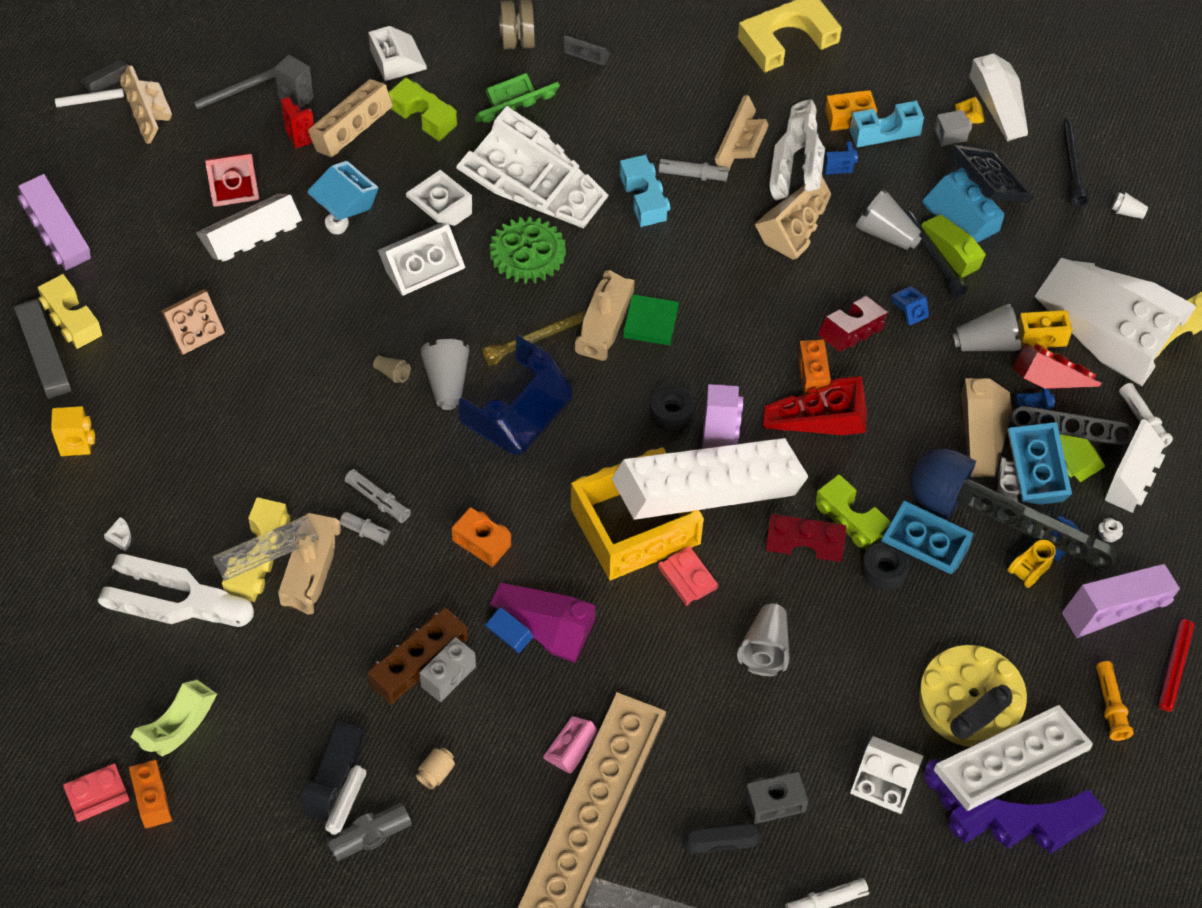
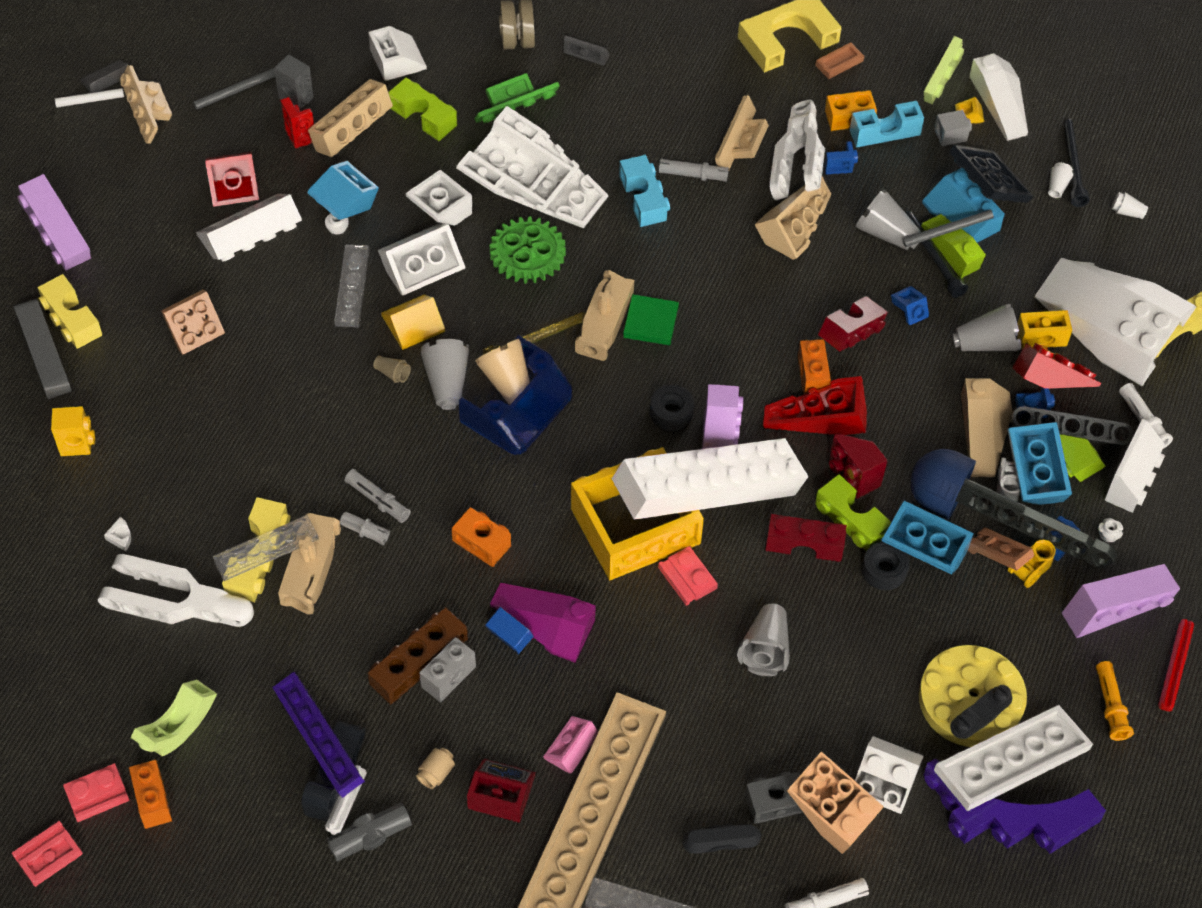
(47, 853): none -> coral plate
(318, 735): none -> dark purple plate
(352, 286): none -> clear plate
(414, 321): none -> yellow slope
(500, 790): none -> dark red slope
(506, 369): none -> tan cone
(834, 802): none -> light nougat slope
(839, 60): none -> nougat tile
(858, 463): none -> dark red slope
(944, 70): none -> yellowish green wing
(947, 228): none -> dark grey bar
(1000, 549): none -> nougat plate
(1059, 179): none -> white cone

